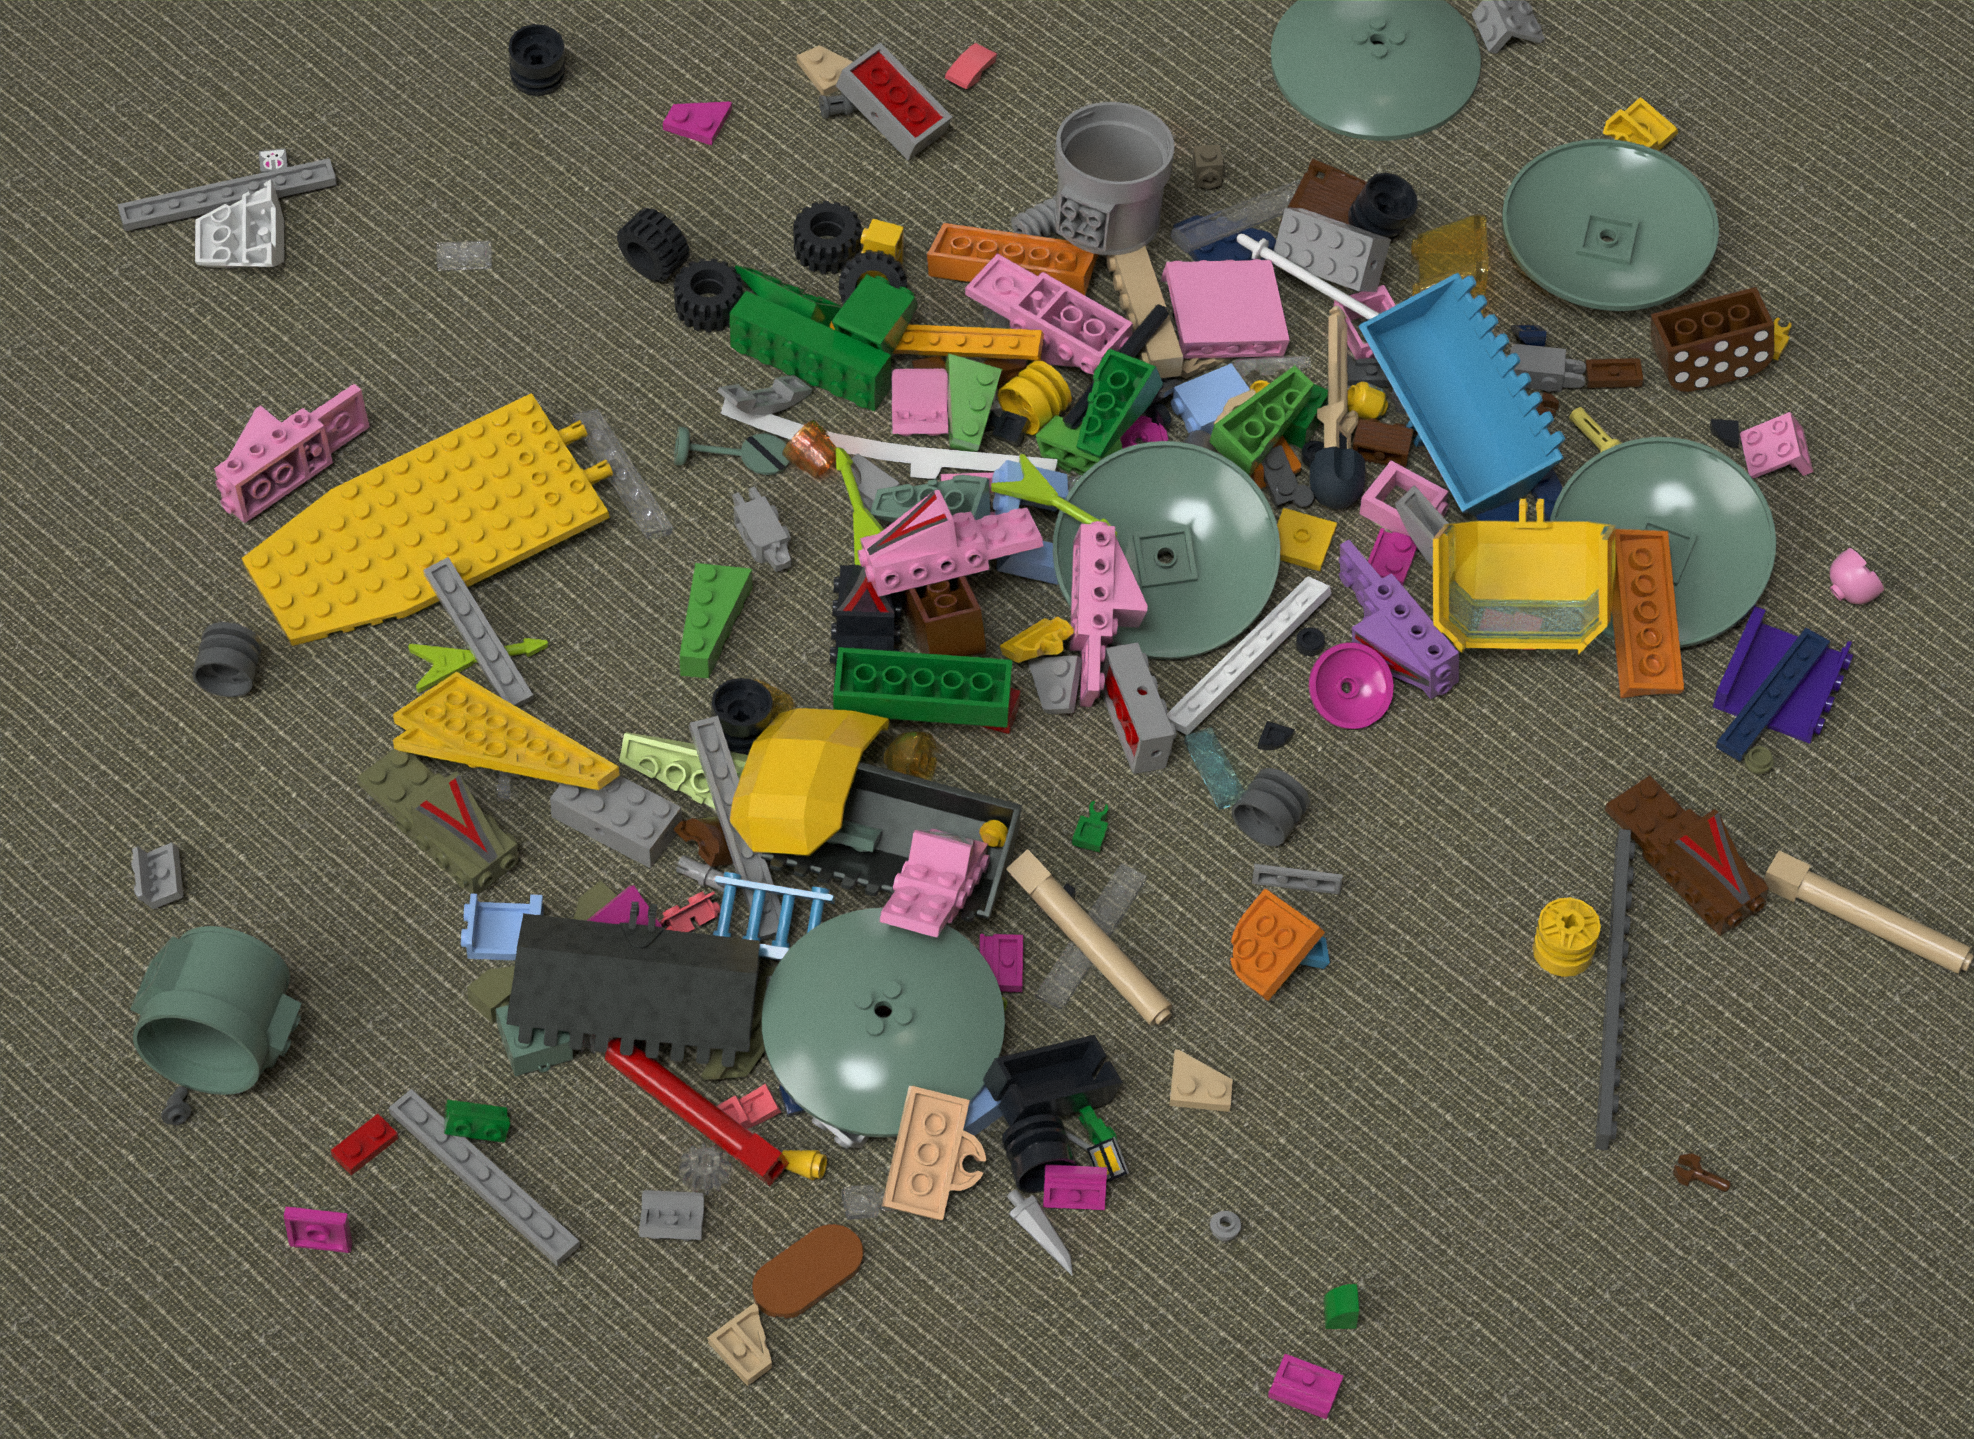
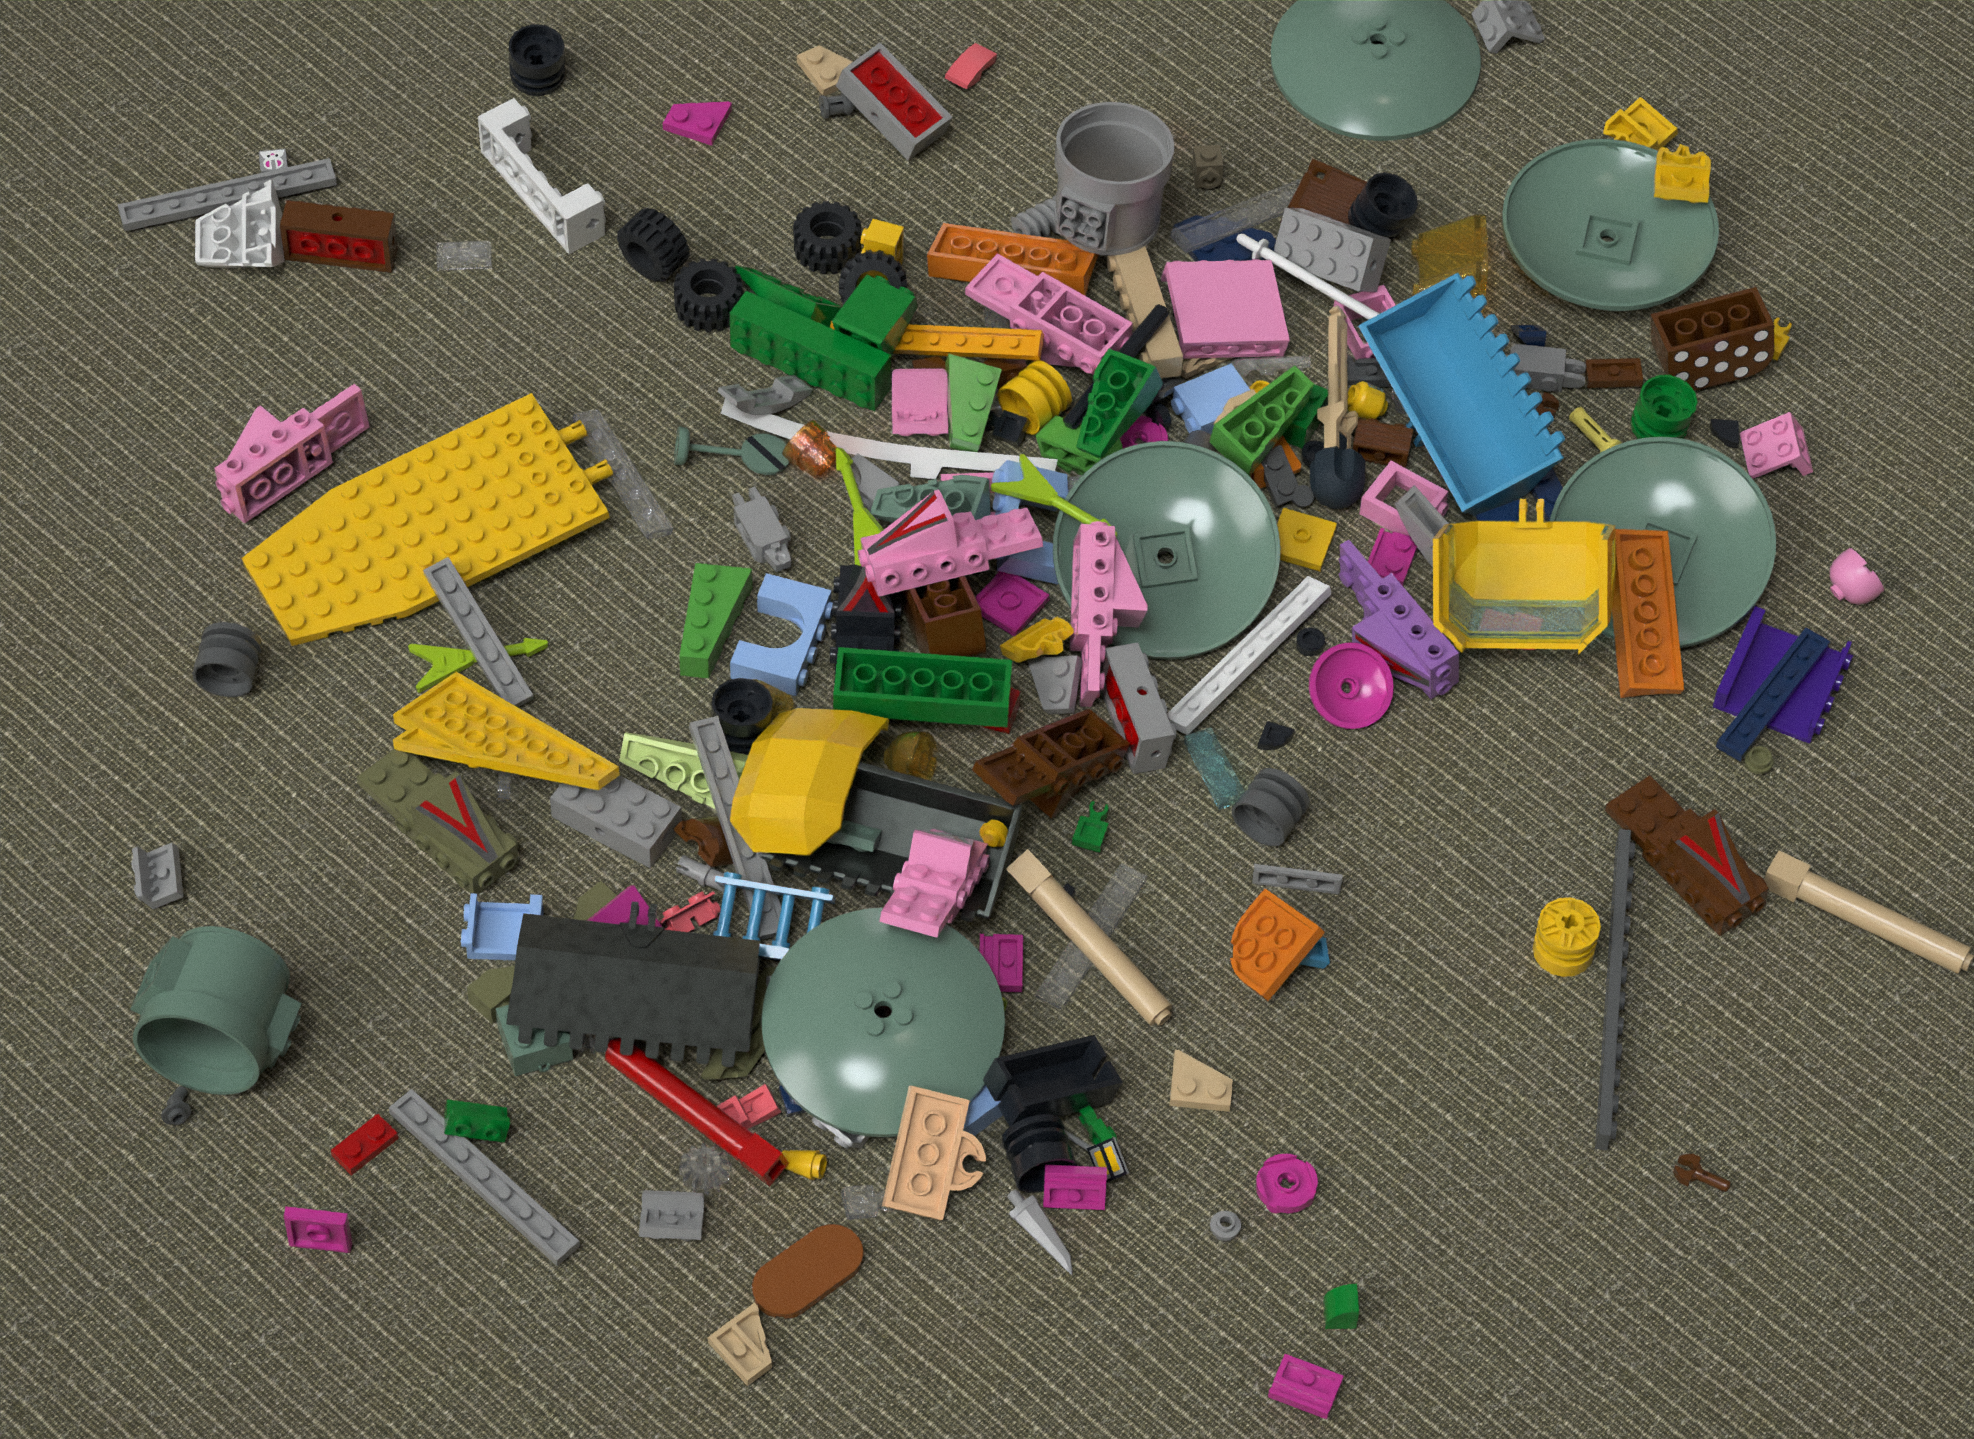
(339, 236): none -> reddish brown brick
(570, 218): none -> white plate
(786, 666): none -> light blue arch
(1011, 602): none -> dark pink plate
(1054, 761): none -> reddish brown wedge
(1286, 1199): none -> dark pink plate
(1664, 408): none -> green wheel
(1682, 175): none -> yellow plate

